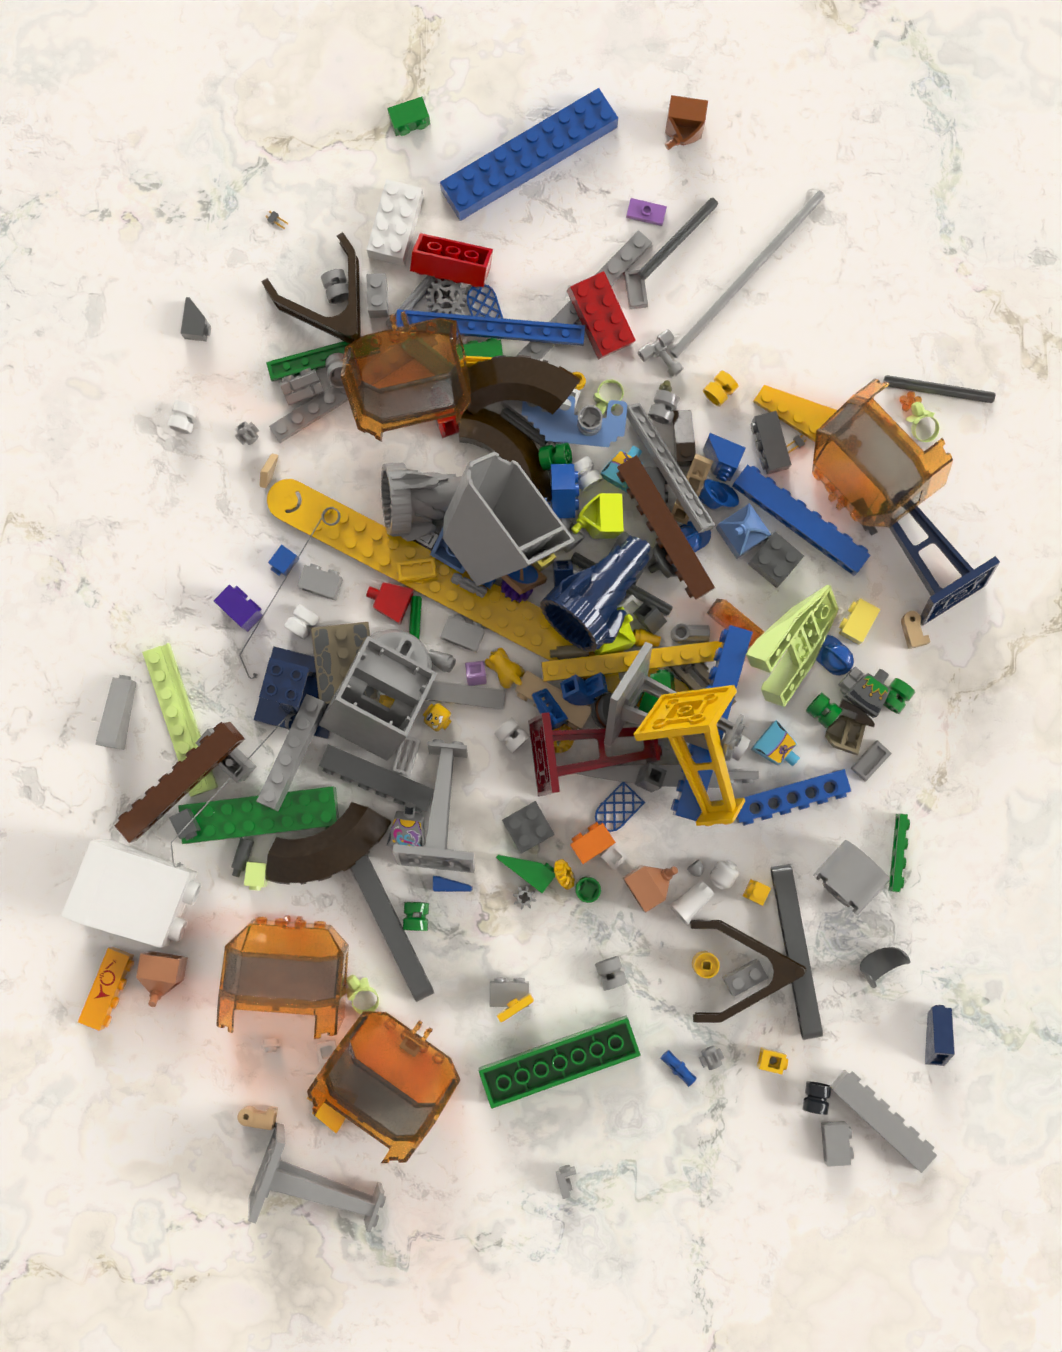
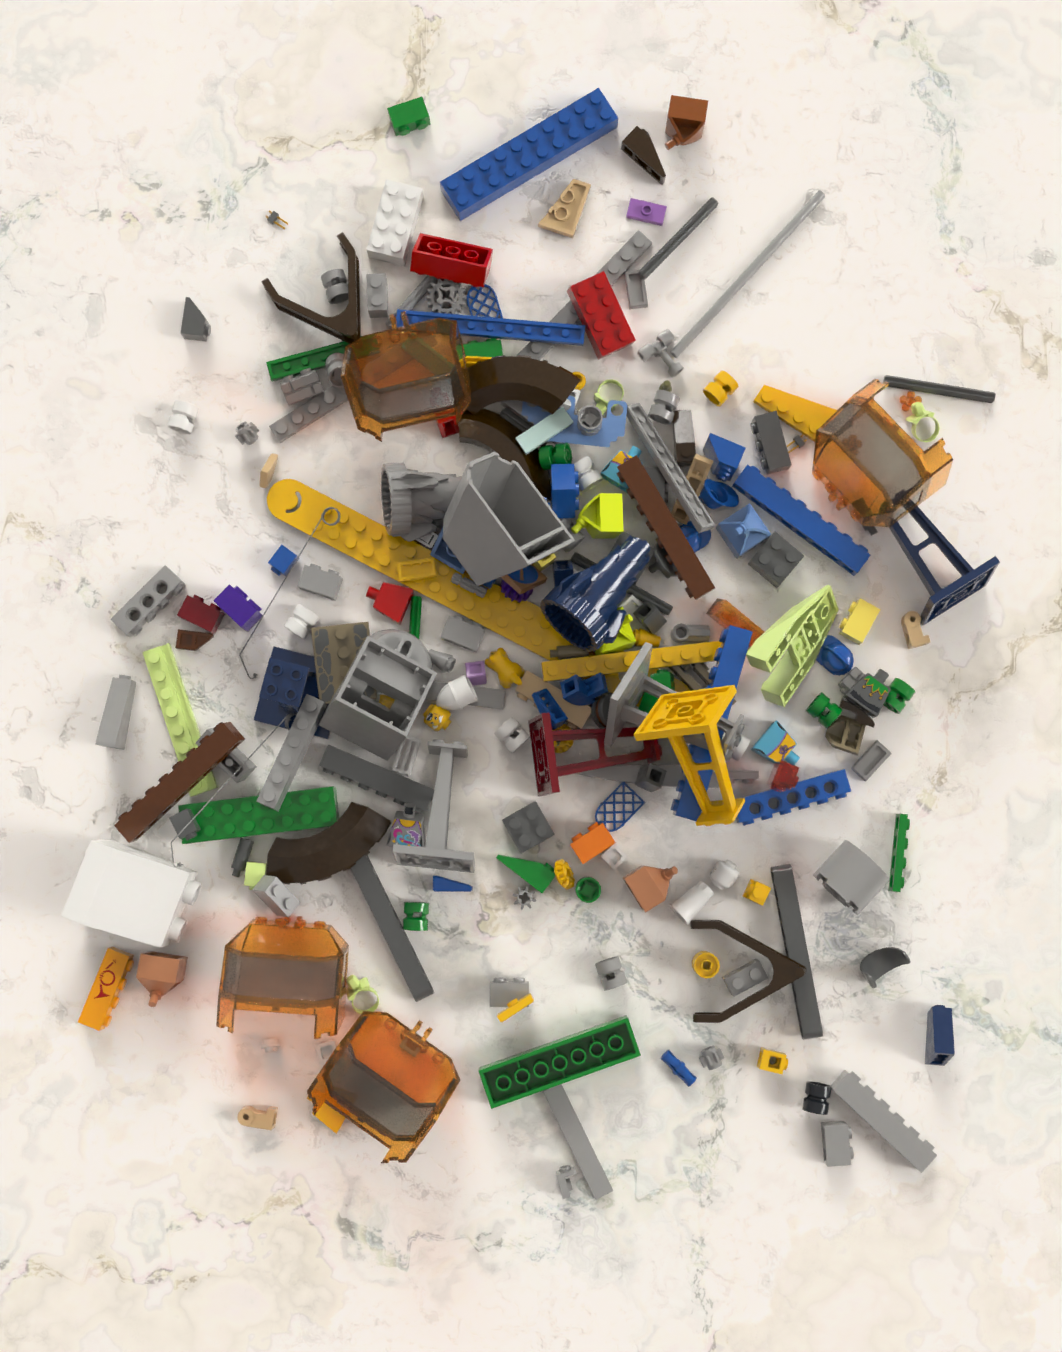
(137, 603): none -> light grey brick
(192, 640): none -> reddish brown tile
(201, 614): none -> dark red brick
(276, 896): none -> light grey brick
(301, 1183): light grey piece -> none
(456, 694): none -> white helmet
(544, 430): none -> light aqua tile
(566, 212): none -> tan wing
(578, 1141): none -> light grey tile
(642, 150): none -> dark brown slope
(696, 868): light grey hinge -> none
(783, 776): none -> clear red brick

